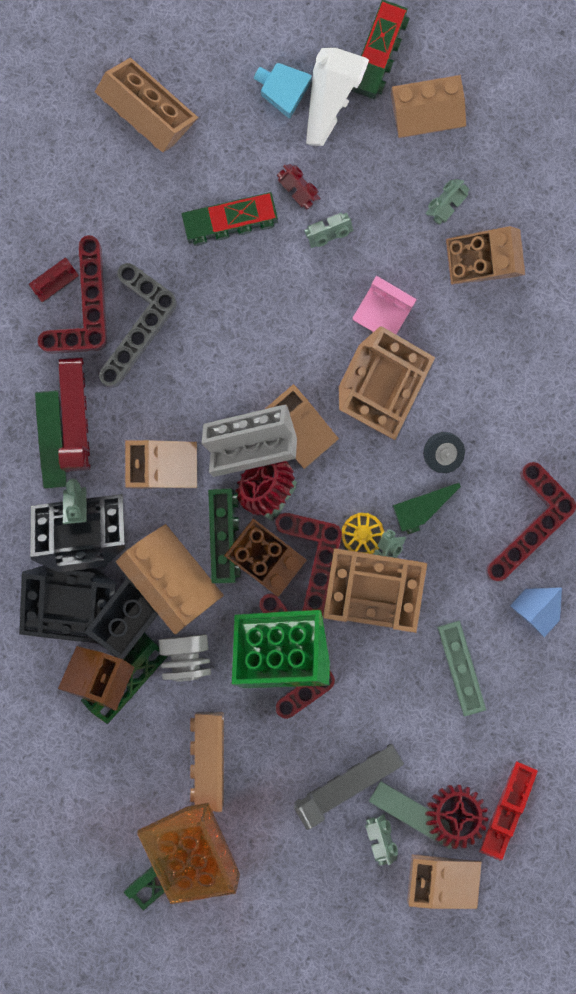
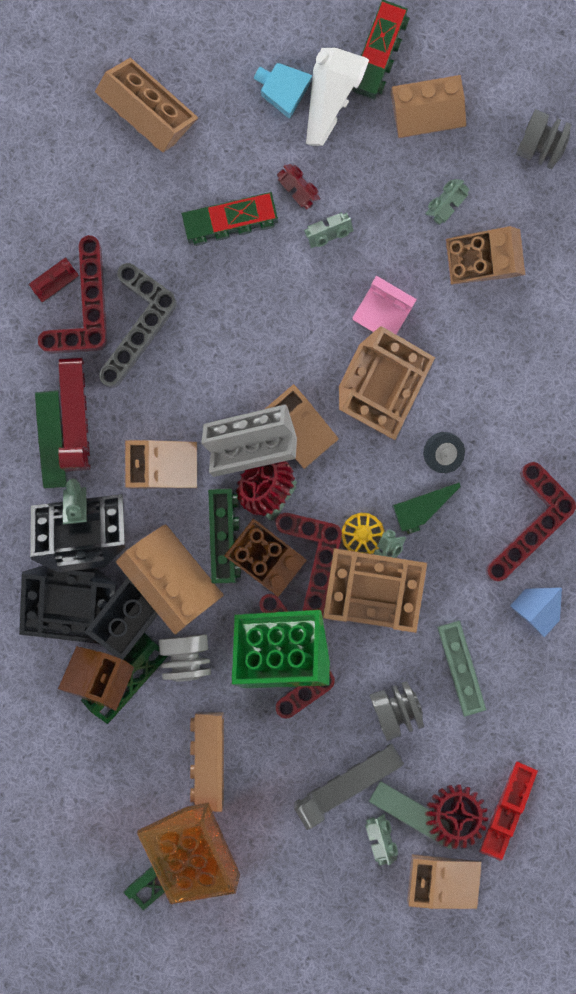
(397, 710): none -> dark grey wheel
(544, 139): none -> dark grey wheel

